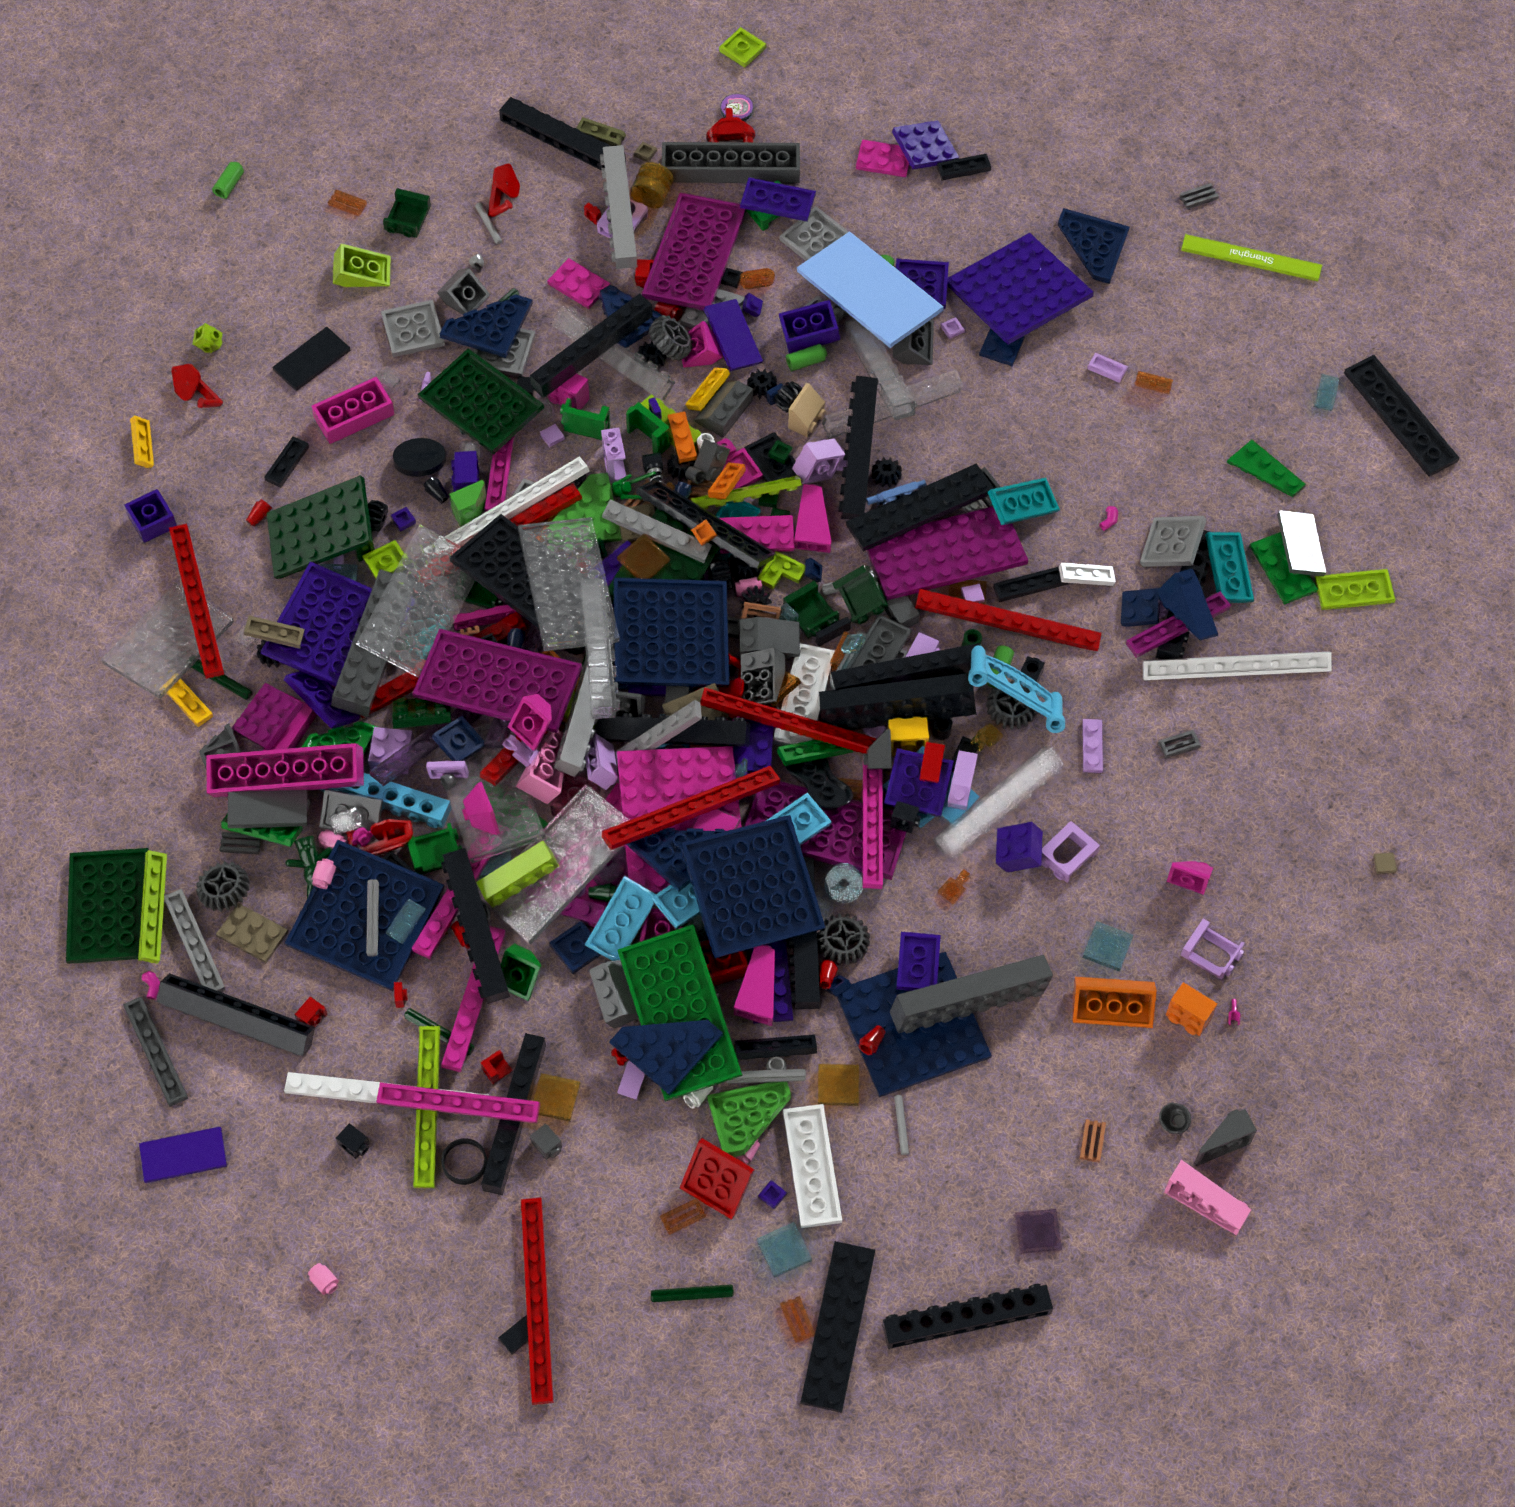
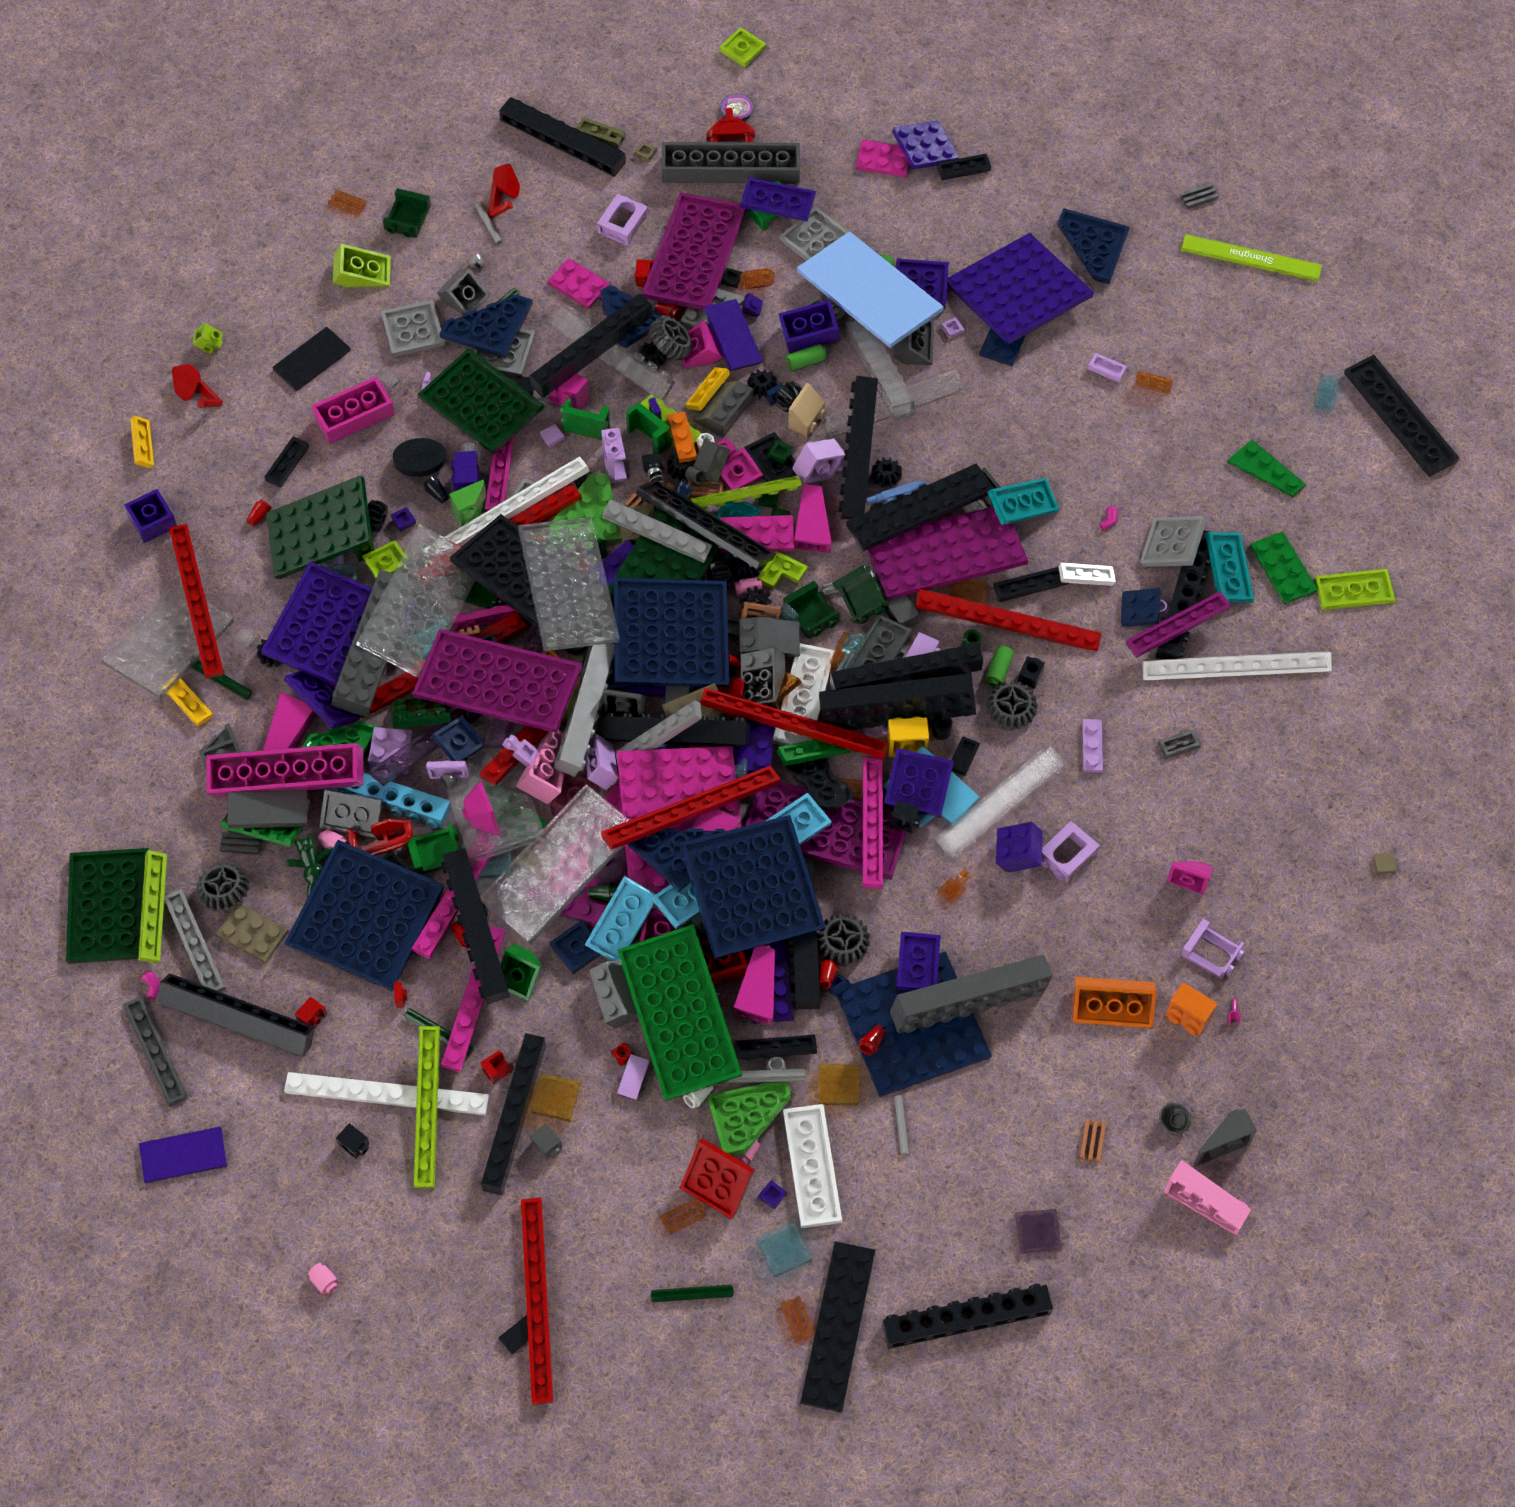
(228, 180): bright green brick -> none
(267, 716): magenta plate -> none
(274, 632): dark tan plate -> none
(323, 873): bright pink brick -> none
(345, 821): clear brick -> none
(361, 837): dark pink plate -> none
(372, 917): light grey axle -> none
(405, 921): clear light blue slope -> none
(458, 1102): dark pink plate -> none
(458, 1142): black tyre -> none
(516, 638): dark blue cone -> none
(517, 874): lime brick -> none
(531, 720): dark pink slope -> none
(592, 213): red plate -> none
(598, 648): clear brick -> none
(619, 207): light grey brick -> none
(623, 487): green plant -> none
(643, 558): clear orange tile -> none
(651, 185): clear yellow wheel -> none
(667, 1050): dark blue plate -> none
(704, 532): orange tile -> none
(726, 481): orange plate -> none
(813, 570): dark blue tile -> none
(833, 631): black tile -> none
(836, 891): clear light blue plate -> none
(879, 752): dark grey slope -> none
(932, 762): red tile -> none
(962, 780): lavender slope -> none
(973, 593): lavender tile -> none
(982, 673): medium azure piece -> none
(987, 736): clear yellow plate -> none
(1108, 946): clear light blue plate -> none
(1186, 600): dark blue wedge -> none
(1301, 543): tile -> none

